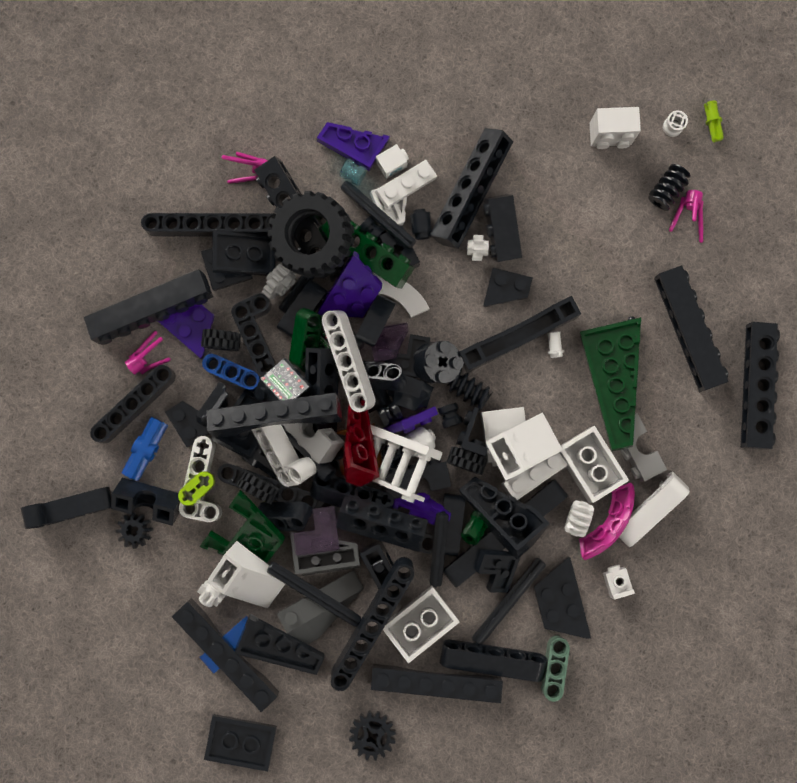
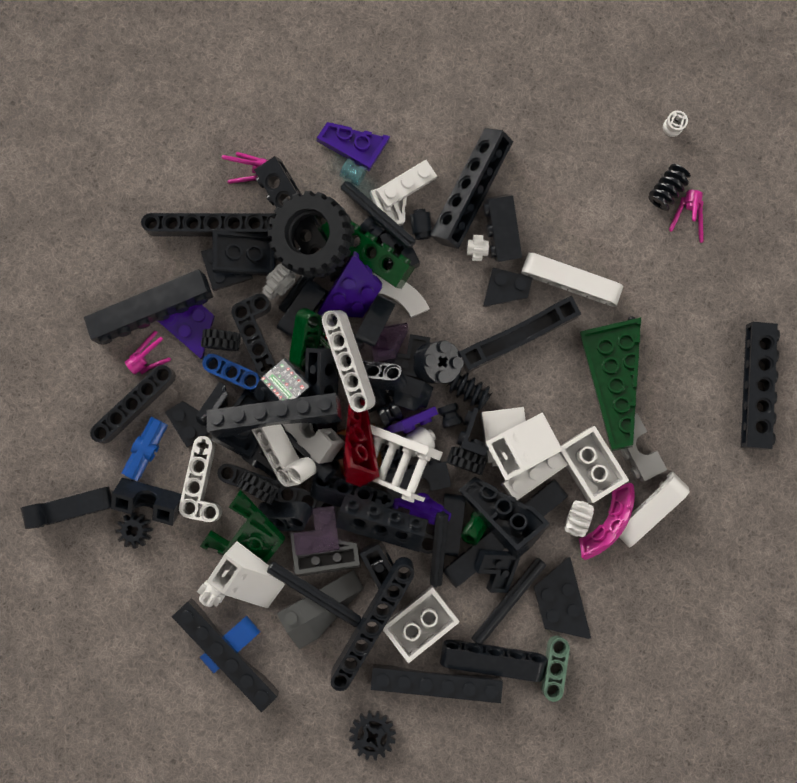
(193, 484): lime beam -> none
(240, 742): black plate -> none
(272, 645): black wing -> none
(392, 161): white brick -> none
(555, 344): white pin -> none
(572, 278): none -> white beam
(614, 127): white brick -> none
(618, 591): white brick -> none
(691, 328): black brick -> none
(714, 121): lime axle -> none

